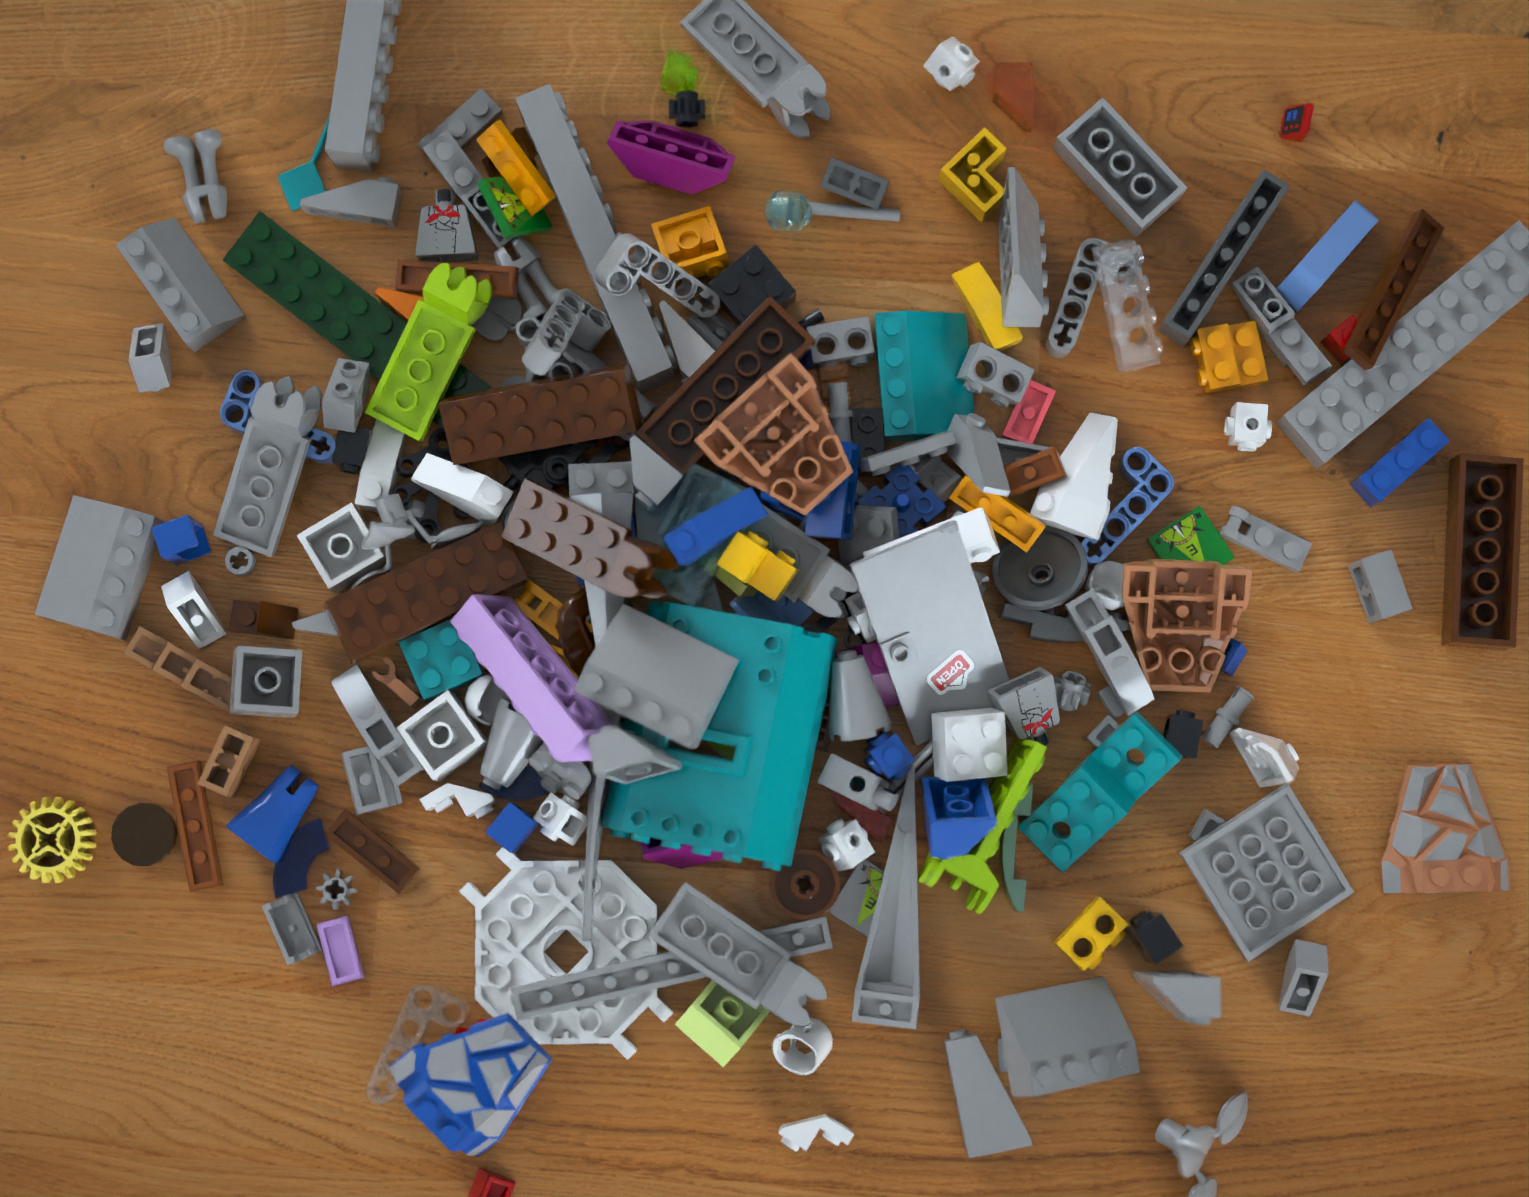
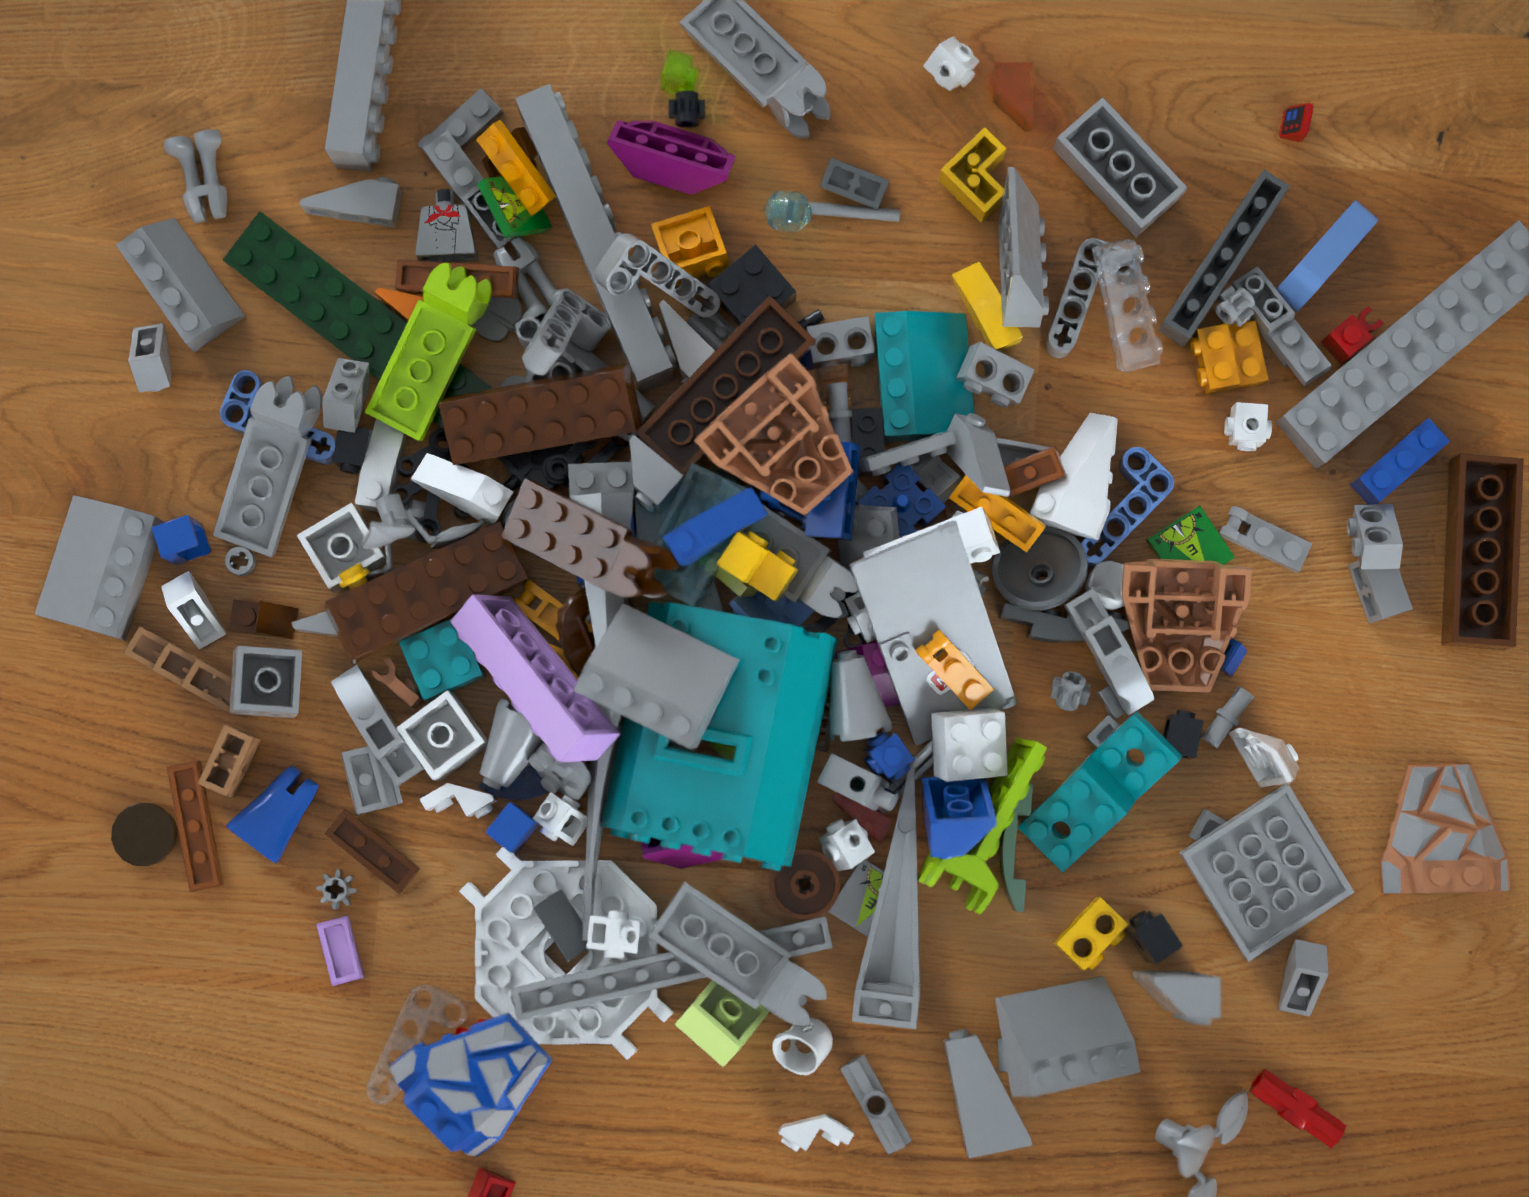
(32, 823): light yellow gear -> none
(292, 928): light grey hinge -> none
(294, 865): clear blue tile -> none
(304, 179): teal piece -> none
(353, 576): none -> yellow plate
(483, 698): white hair -> none
(562, 924): none -> dark grey slope
(620, 934): none -> white brick
(627, 756): light grey slope -> none
(885, 1122): none -> light grey piece
(955, 670): none -> light orange plate
(1028, 704): light grey torso -> none
(1029, 413): coral plate -> none
(1235, 306): none -> light grey gear
(1297, 1108): none -> red piece
(1375, 536): none -> light grey brick
(1393, 290): reddish brown plate -> none

